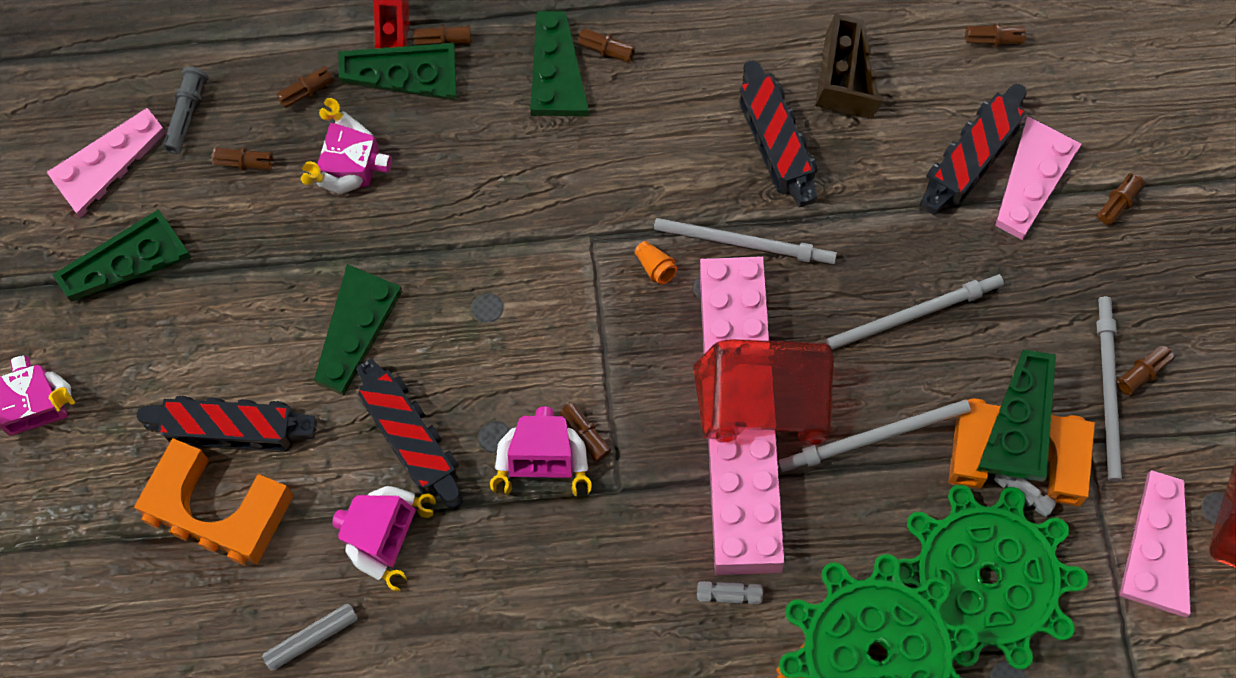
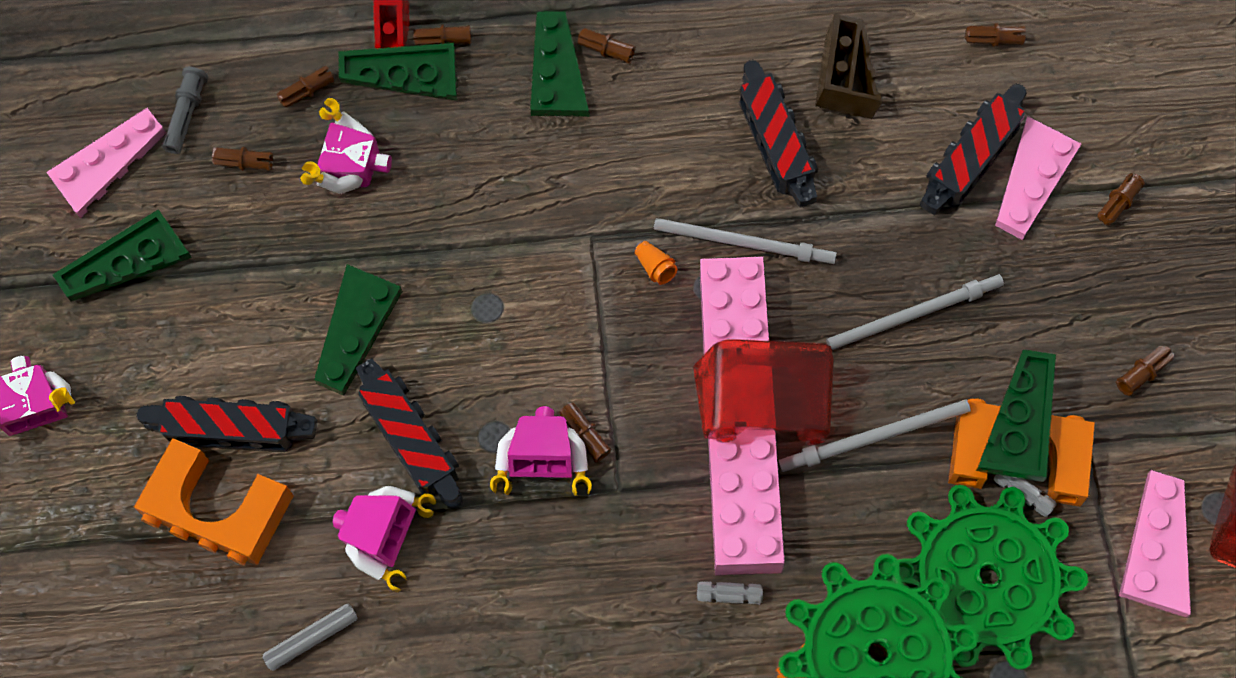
(1106, 331): light grey bar -> none

